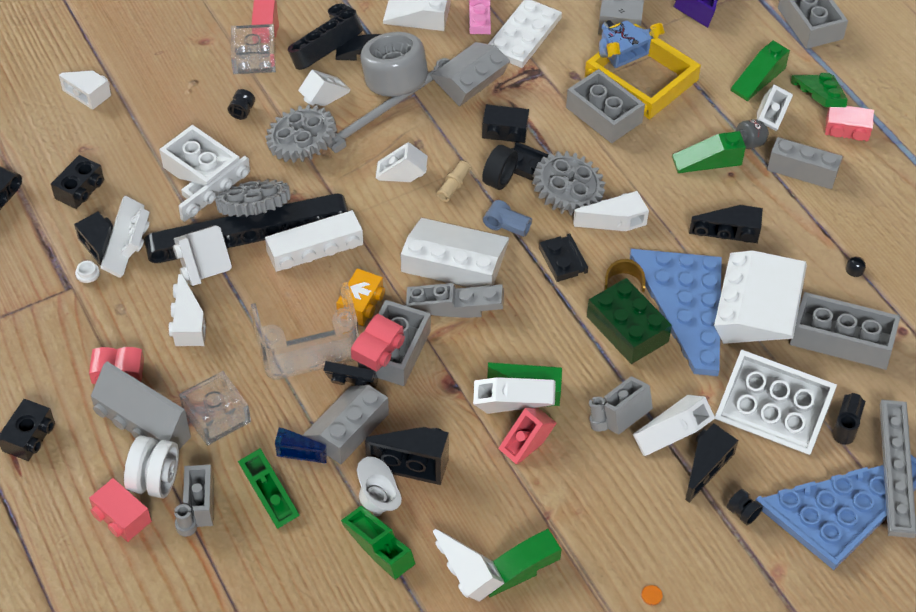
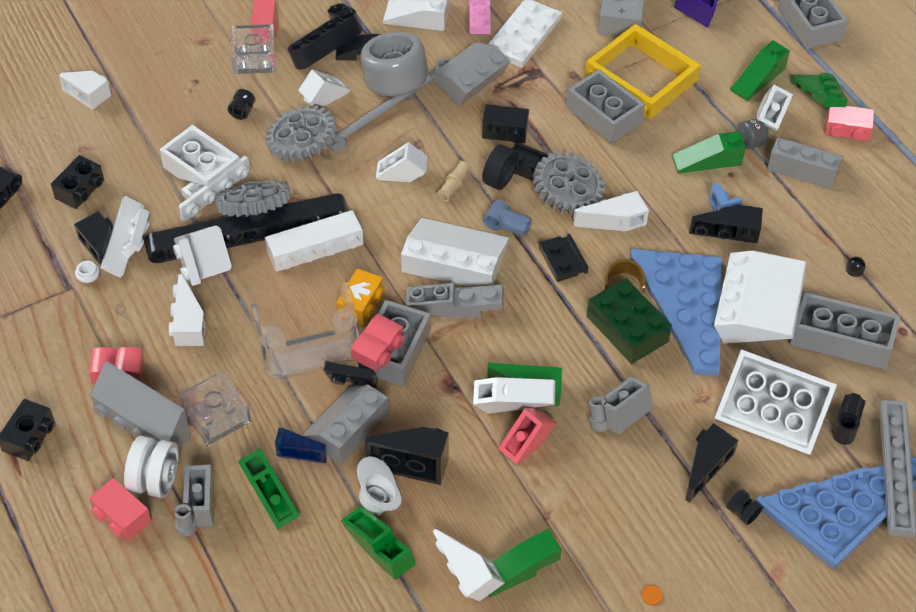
(626, 42): medium blue torso -> none
(674, 424): white slope -> none
(720, 199): none -> medium blue bracket

